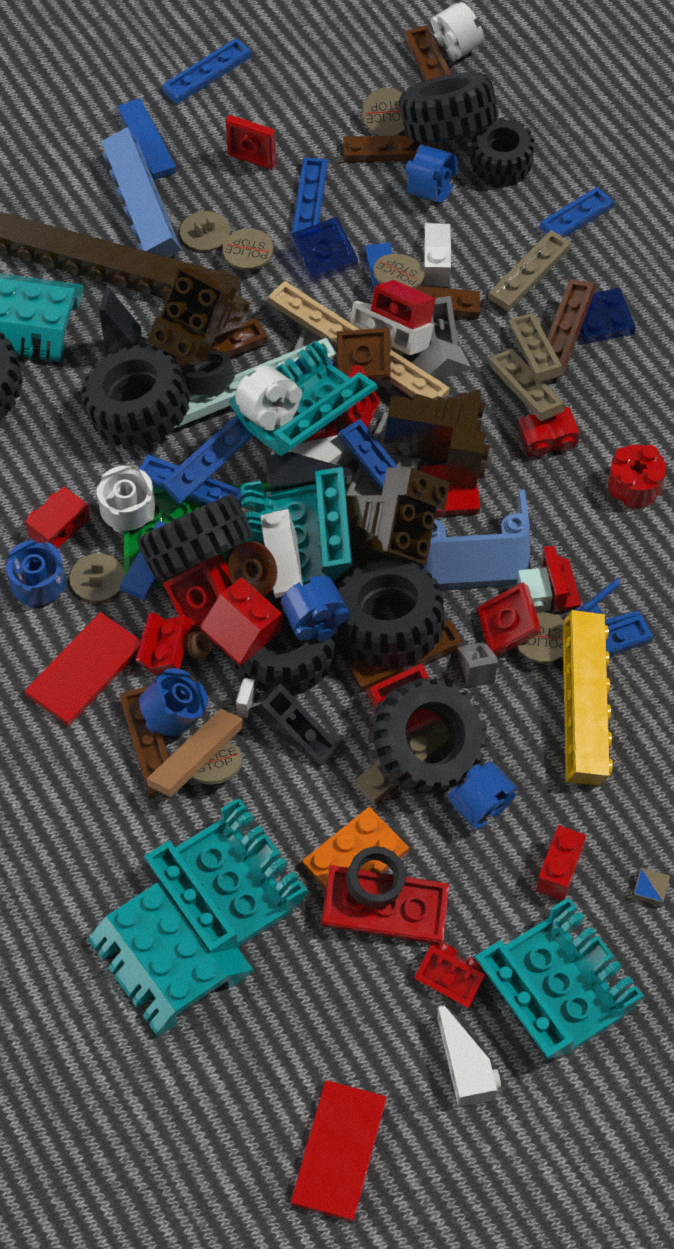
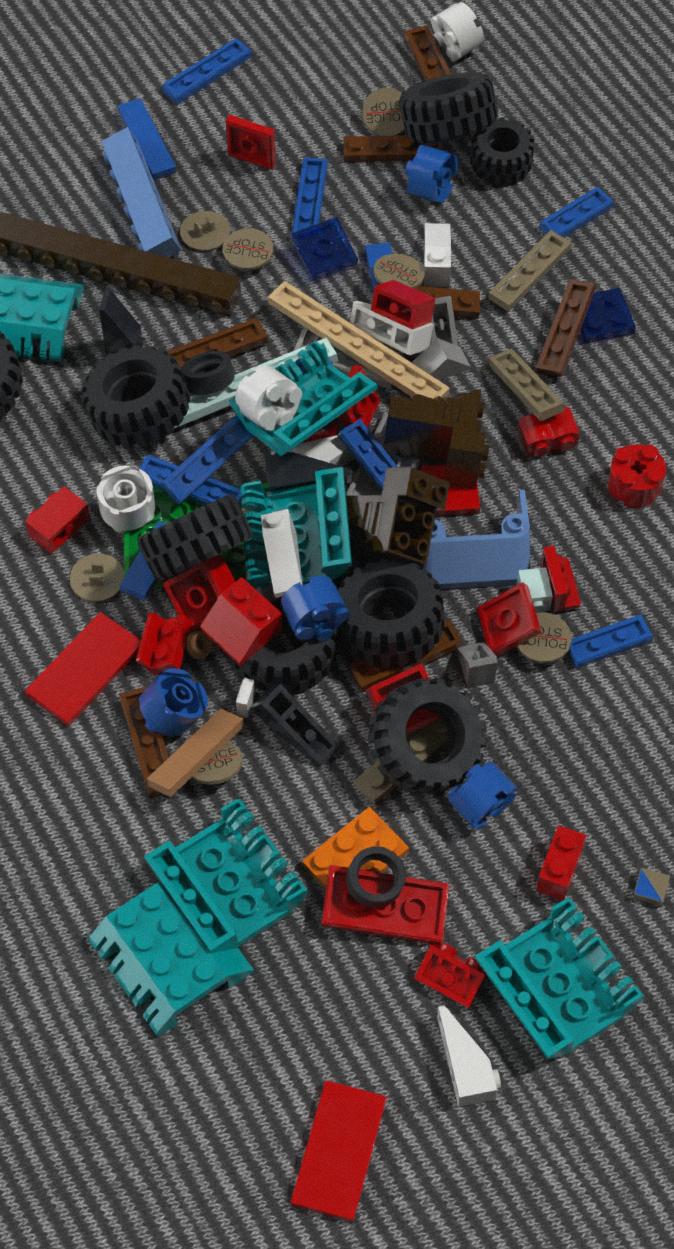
(35, 573): blue brick -> none
(196, 312): dark brown brick -> none
(244, 563): reddish brown dish -> none
(366, 348): reddish brown tile -> none
(536, 347): dark tan plate -> none
(586, 698): yellow brick -> none
(592, 605): blue plant -> none

